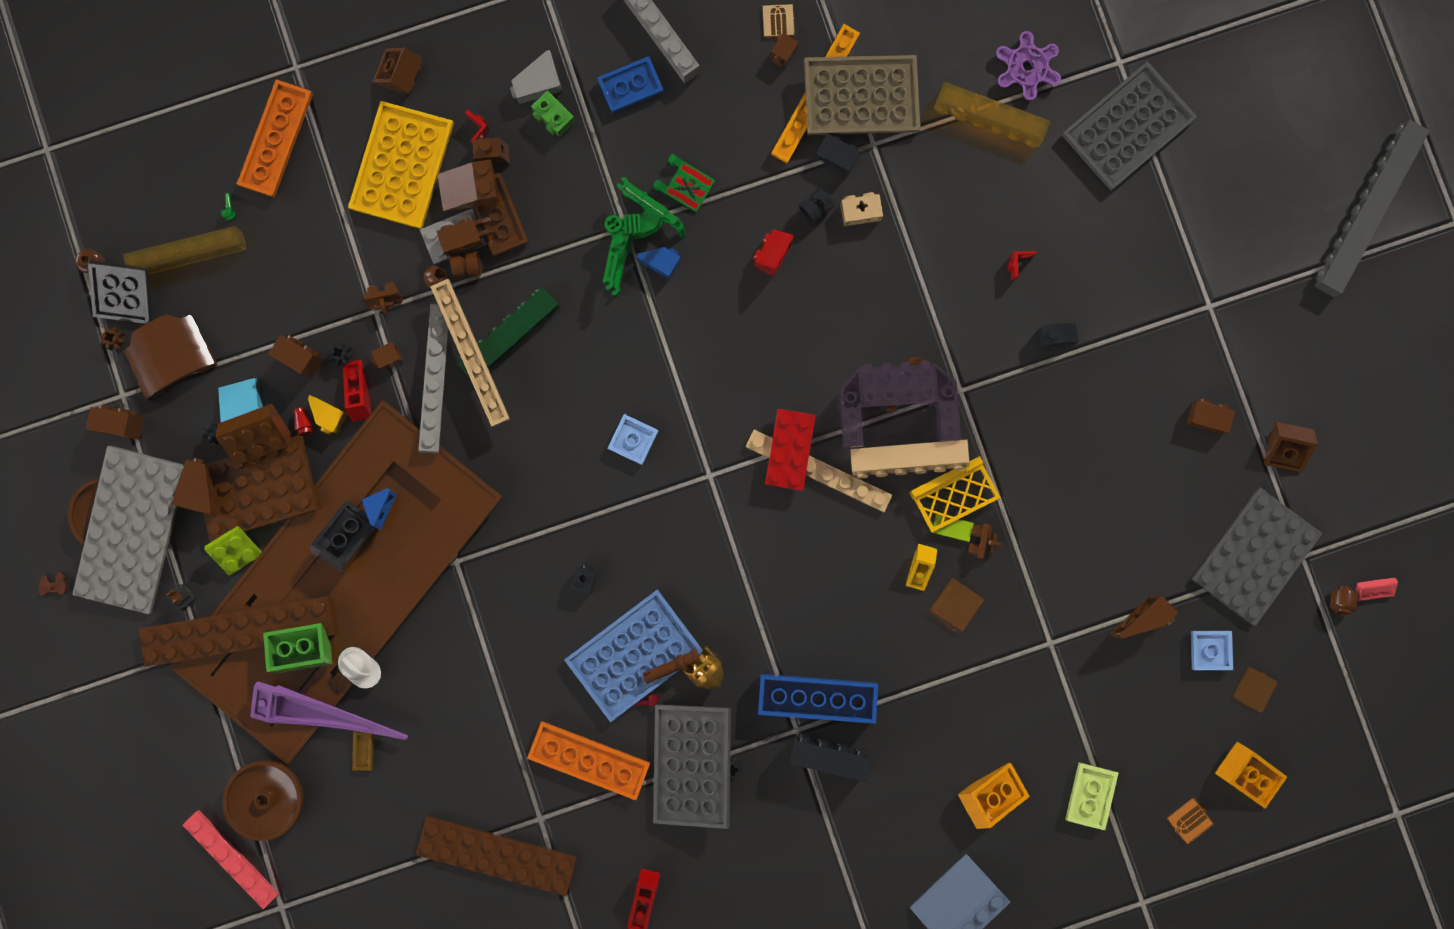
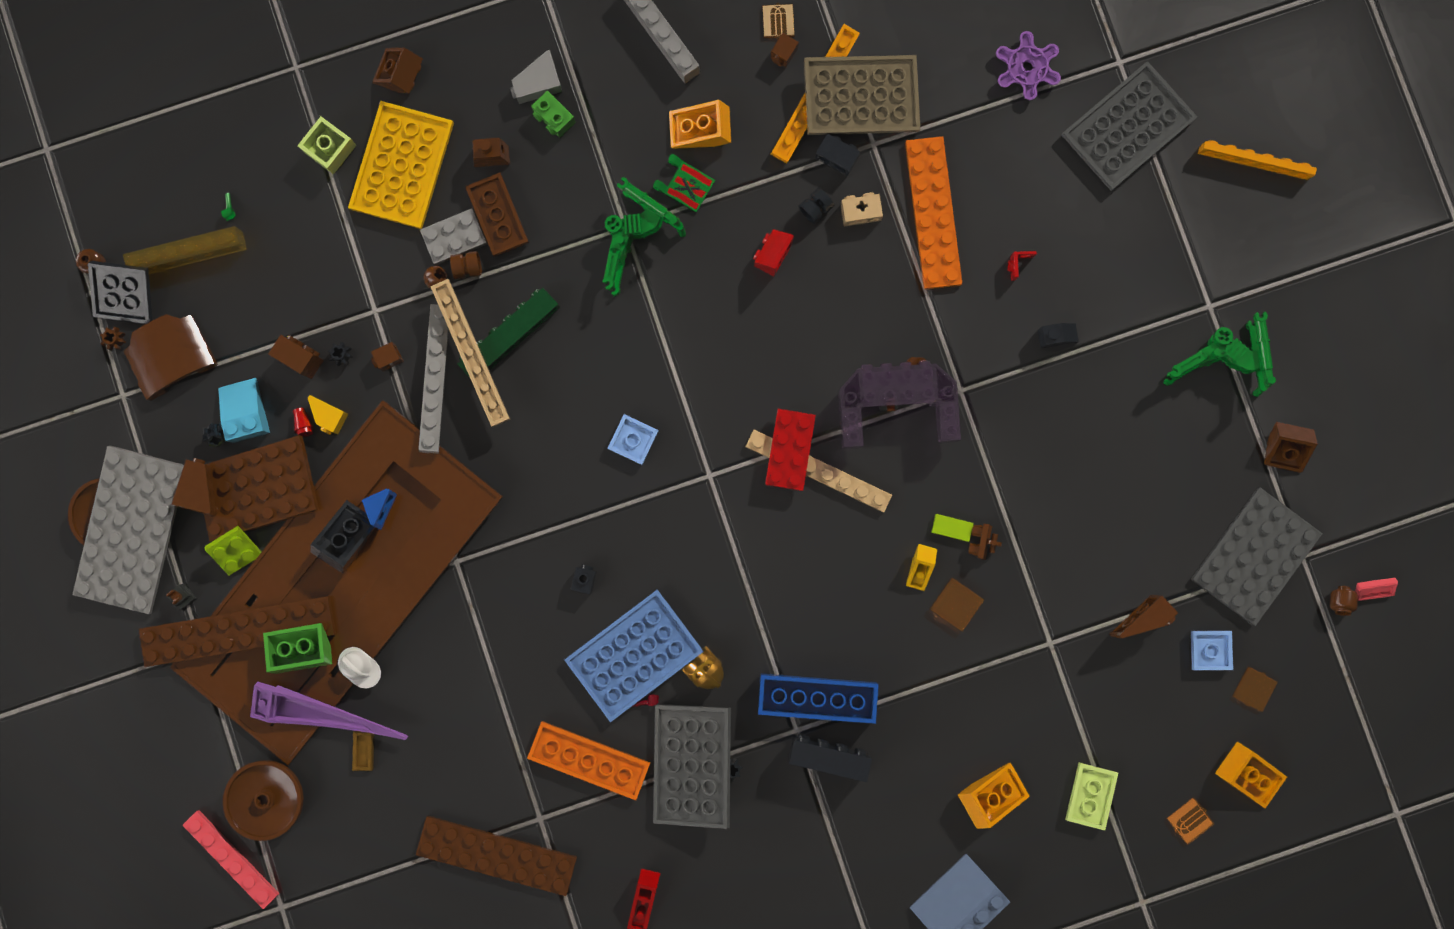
(60, 585): copper piece -> none
(115, 422): reddish brown brick -> none
(253, 434): reddish brown brick -> none
(275, 138): orange plate -> none
(327, 145): none -> yellowish green brick
(356, 391): red slope -> none
(383, 299): reddish brown hips -> none
(463, 235): reddish brown hinge -> none
(468, 186): reddish brown slope -> none
(479, 121): red bracket -> none
(630, 84): blue plate -> none
(661, 261): blue slope -> none
(680, 663): reddish brown pin -> none
(700, 125): none -> light orange slope
(910, 458): tan brick -> none
(933, 213): none -> orange plate
(947, 479): yellow fence -> none
(991, 115): clear yellow brick -> none
(1210, 417): reddish brown brick -> none
(1234, 355): none -> green piece
(1262, 161): none -> light orange plate
(1371, 208): dark grey brick -> none

